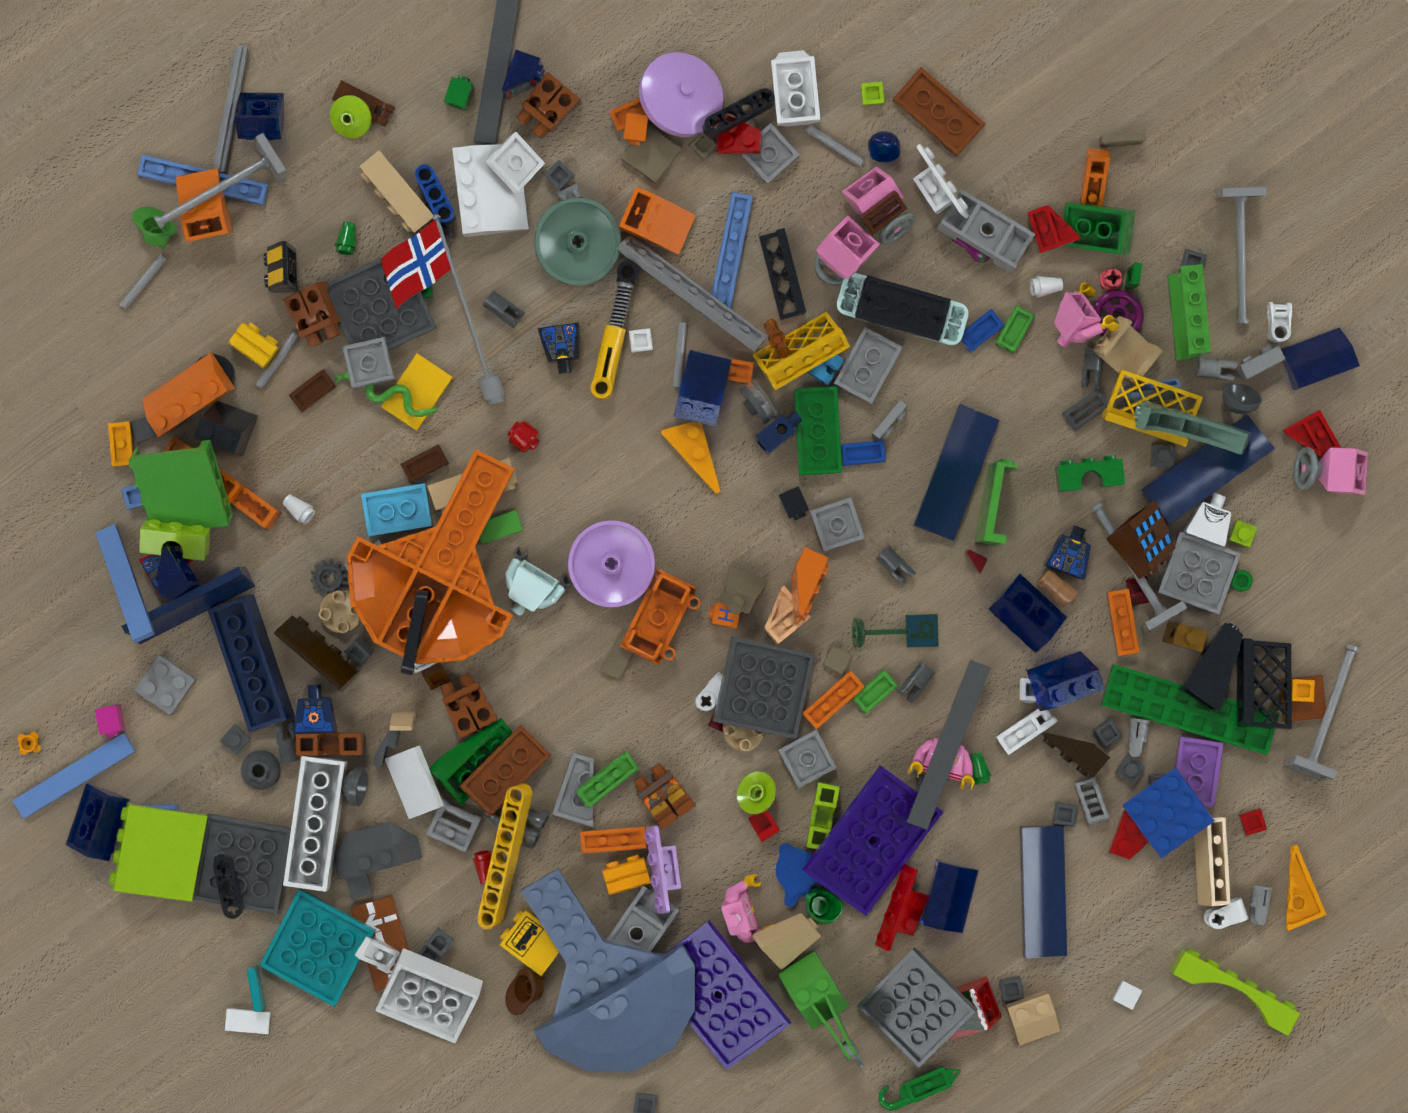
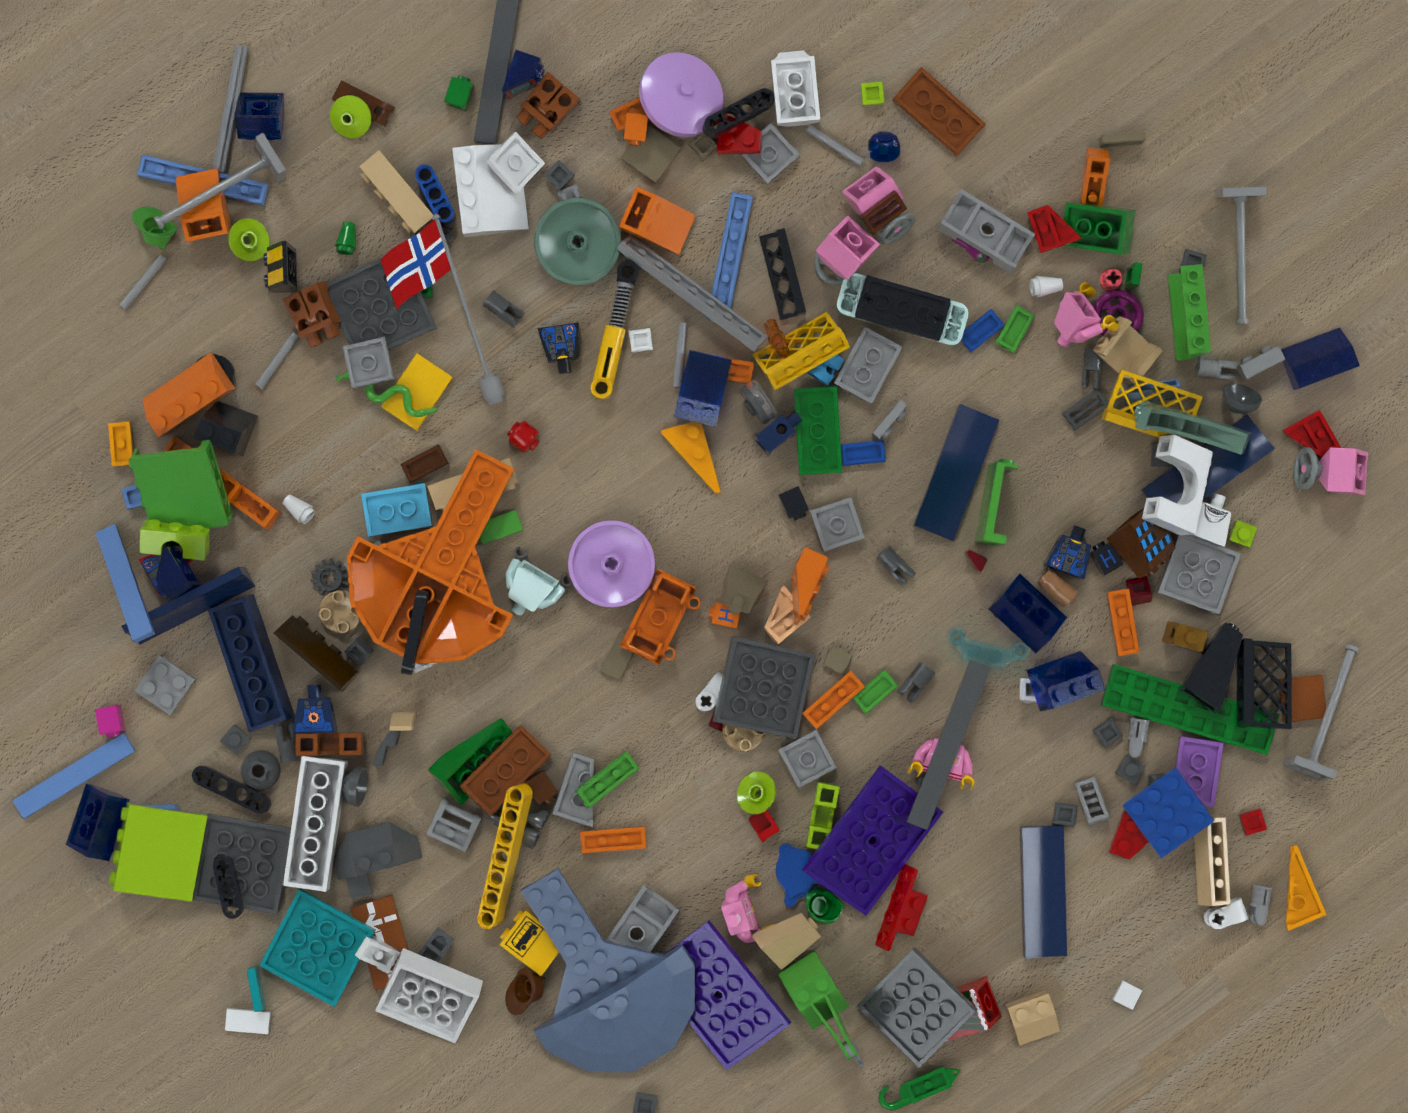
(23, 739): light orange plate -> none
(142, 430): dark grey tile -> none
(231, 789): none -> black beam
(254, 345): yellow brick -> none
(257, 239): none -> lime dish
(312, 390): reddish brown tile -> none
(414, 782): white tile -> none
(435, 676): reddish brown plate -> none
(461, 702): dark orange hips -> none
(481, 862): red cone -> none
(542, 788): none -> reddish brown brick
(626, 874): light orange brick -> none
(658, 791): dark orange hips -> none
(663, 867): lavender bracket -> none
(919, 631): piece -> none
(935, 187): white bracket -> none
(949, 896): clear blue slope -> none
(980, 769): green cone -> none
(986, 653): none -> clear light blue plate
(1011, 989): dark grey tile -> none
(1025, 730): white plate -> none
(1070, 475): green arch -> none
(1084, 754): dark brown slope -> none
(1105, 557): none -> black brick
(1161, 613): light grey tile -> none
(1194, 467): none -> white arch
(1195, 970): lime arch -> none
(1241, 580): green tile -> none
(1279, 317): white piece -> none
(1303, 690): light orange plate -> none

